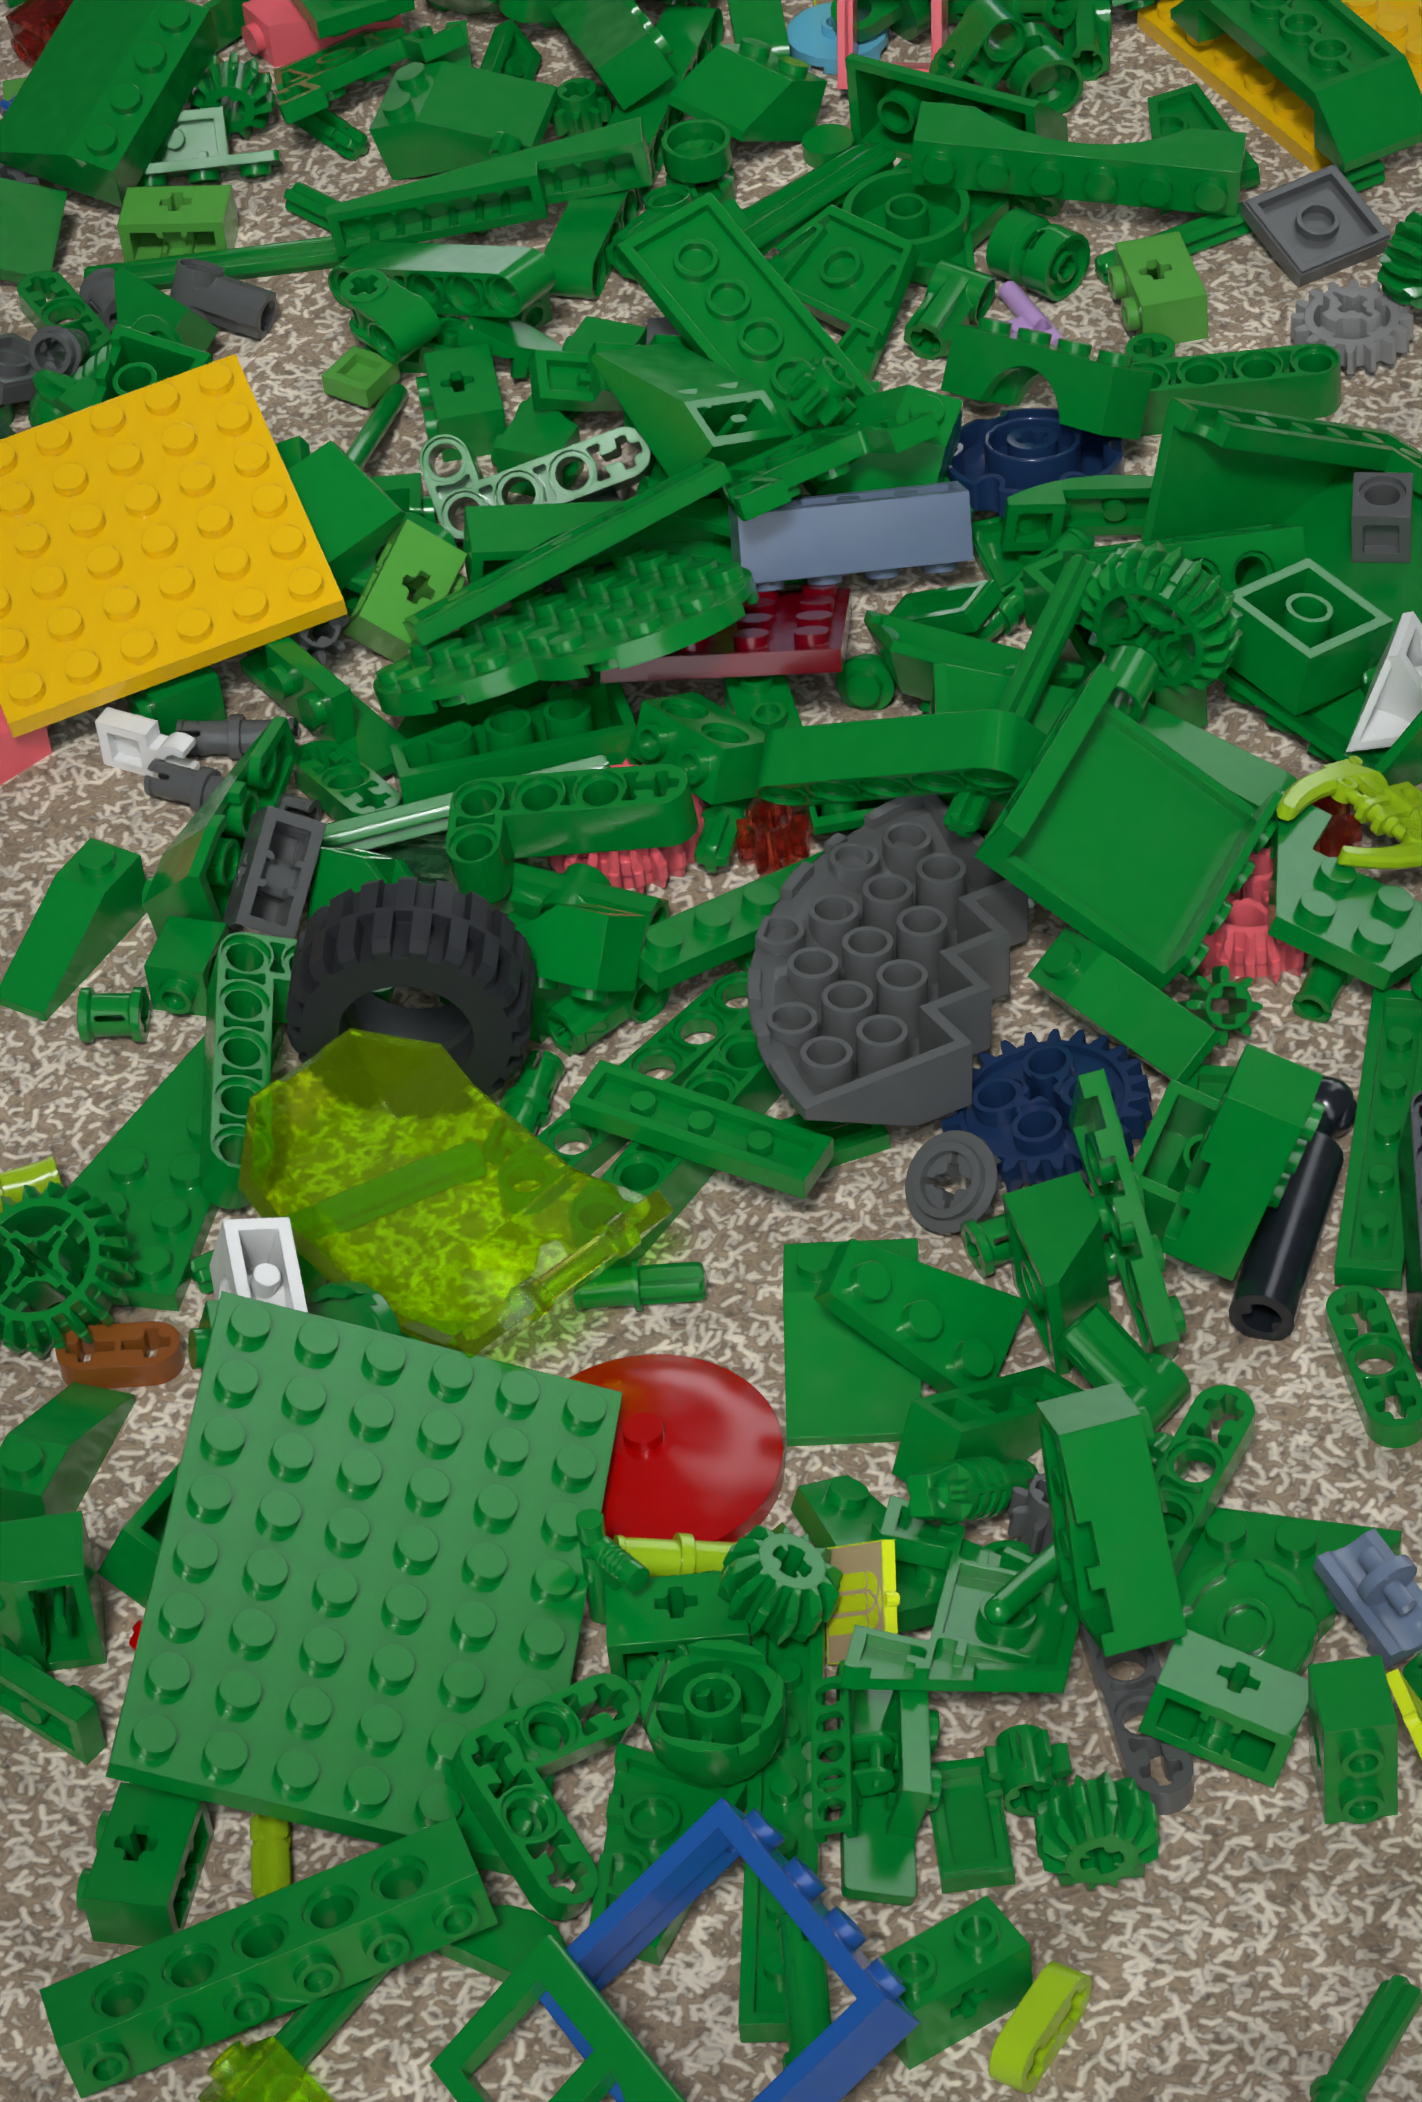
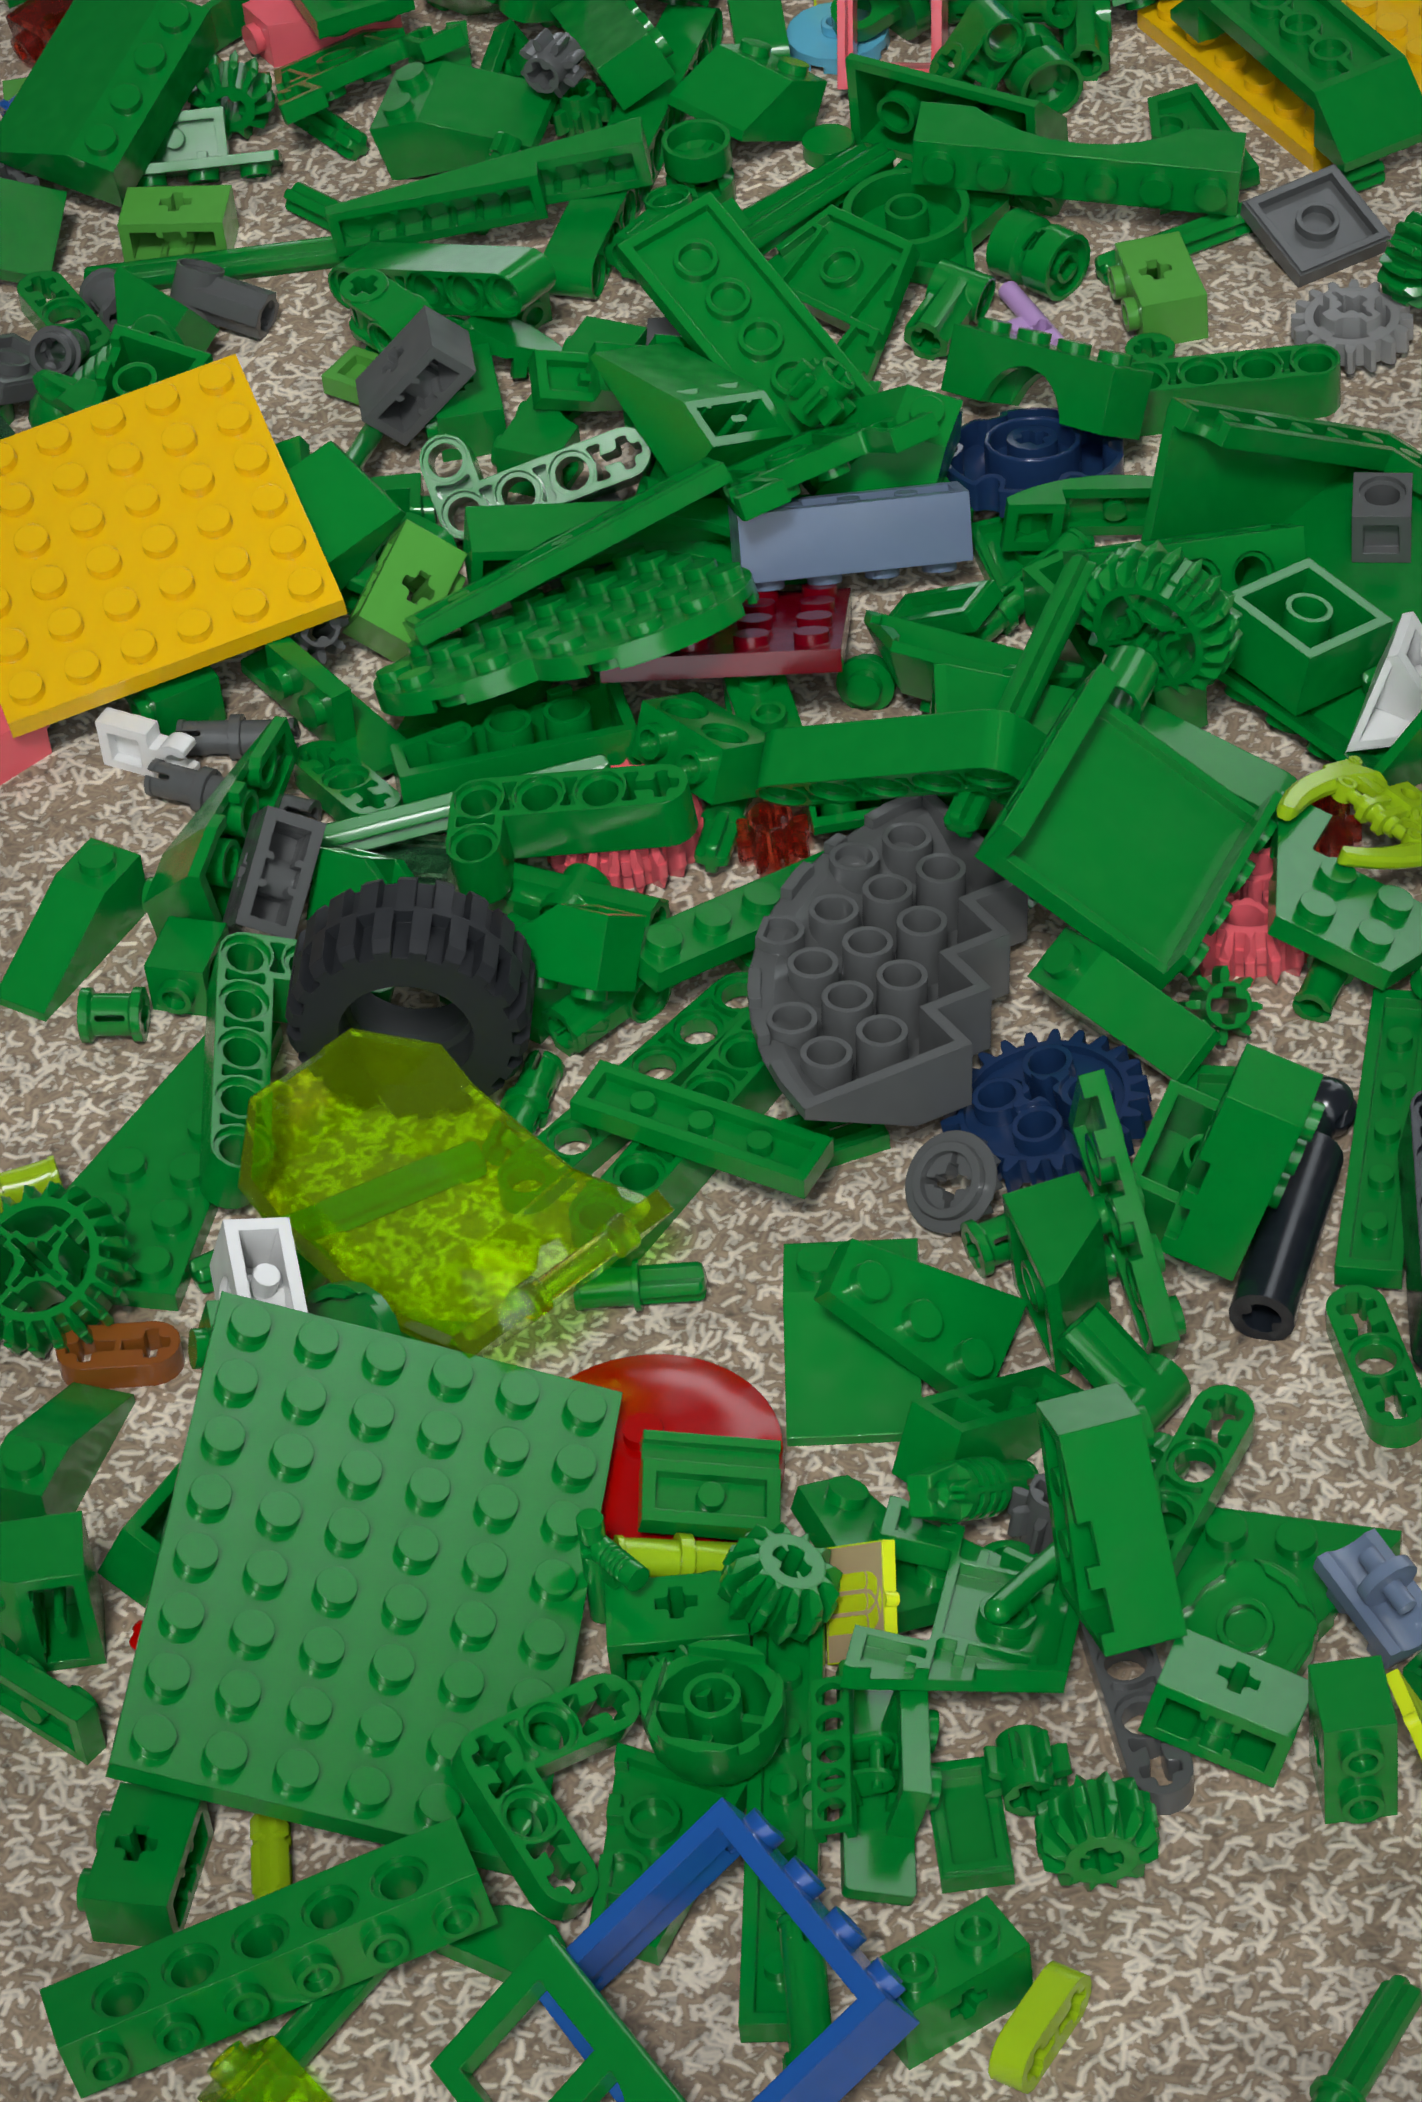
(415, 375): none -> dark grey brick
(552, 62): none -> dark grey gear
(708, 1484): none -> green plate

